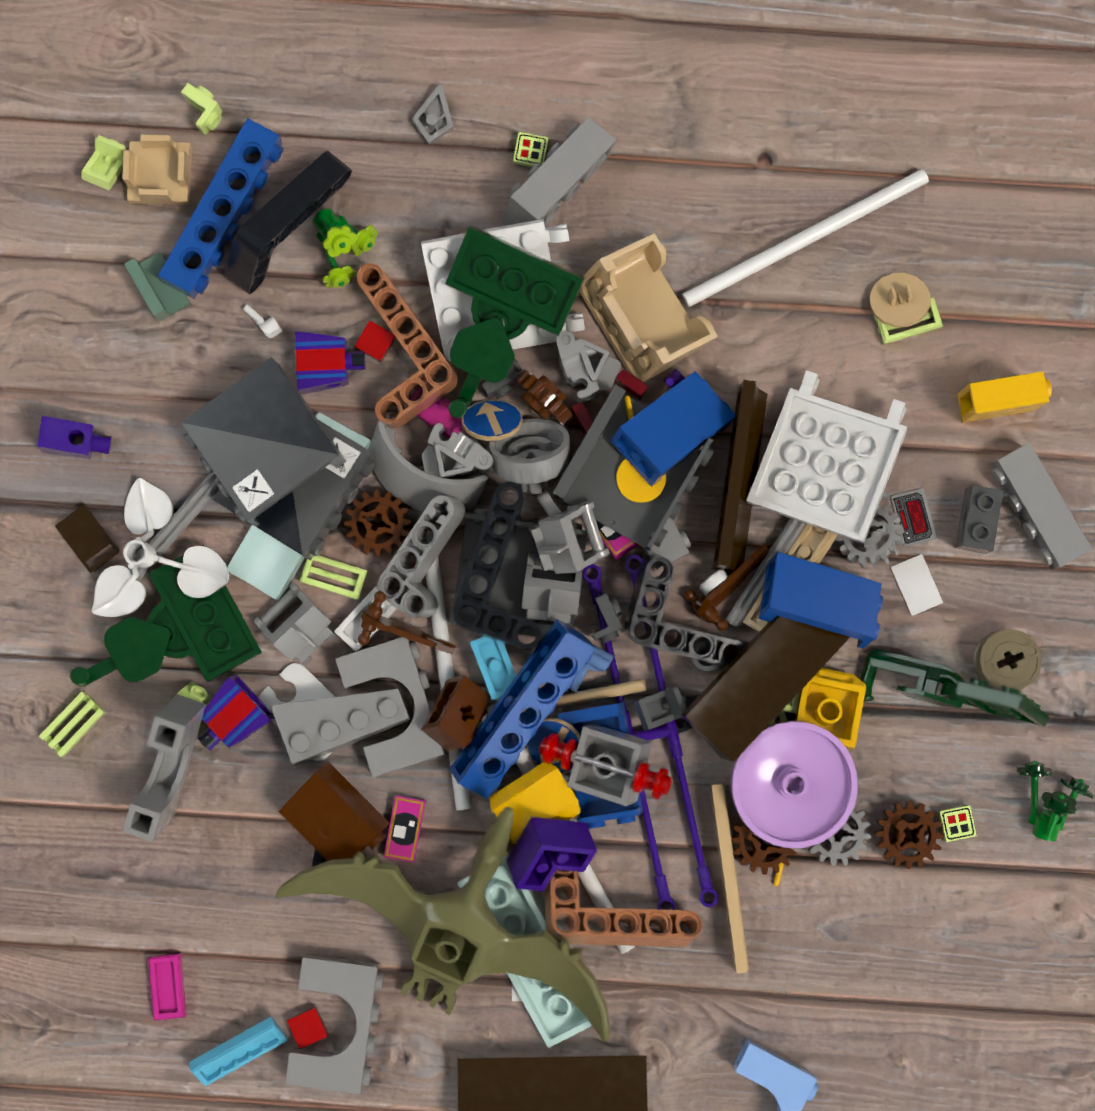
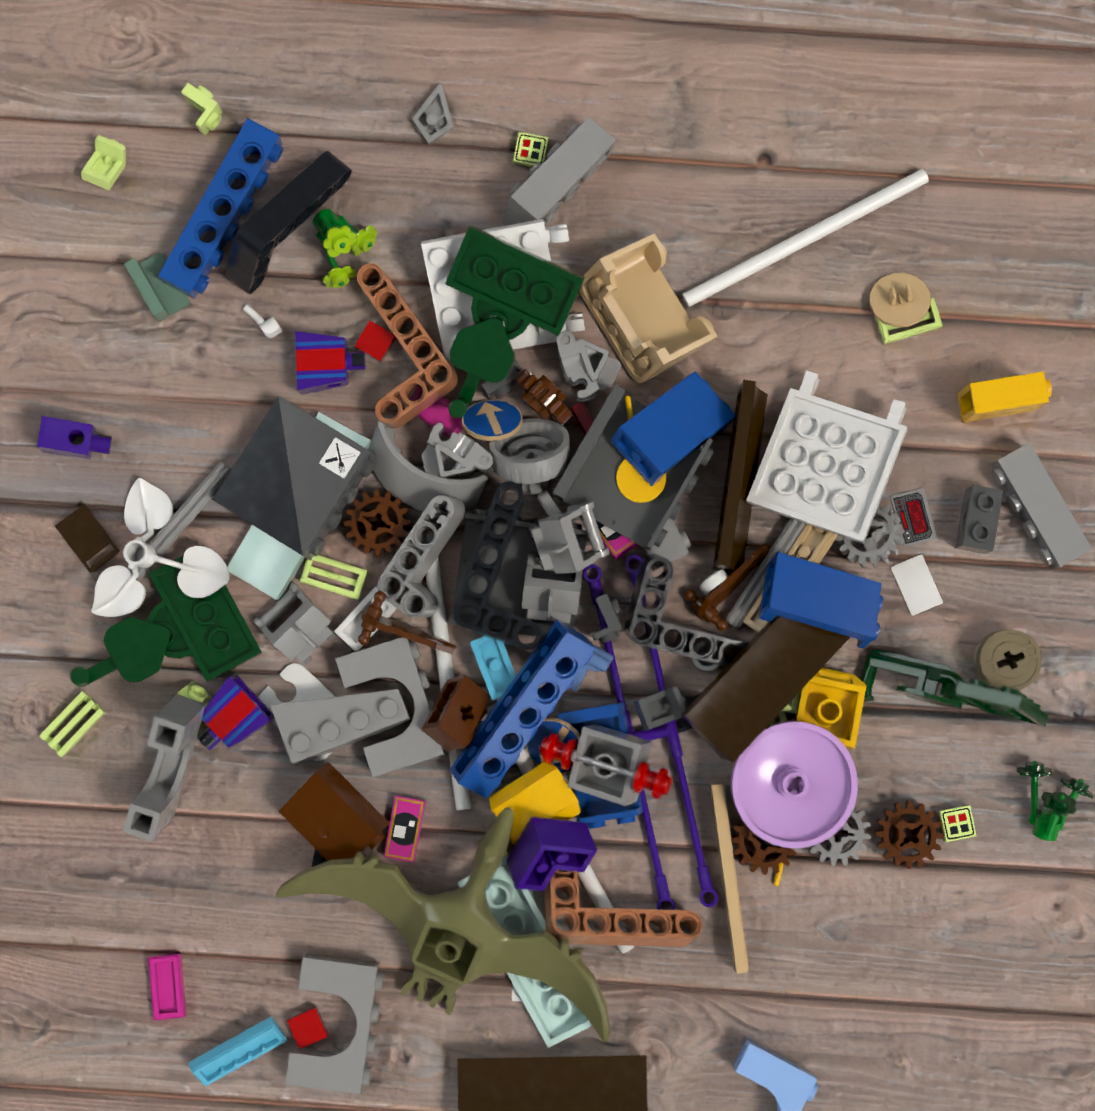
(157, 170): tan panel -> none
(260, 440): panel -> none
(601, 693): tan bar -> none
(631, 384): dark red tile -> none
(673, 378): dark purple hand -> none

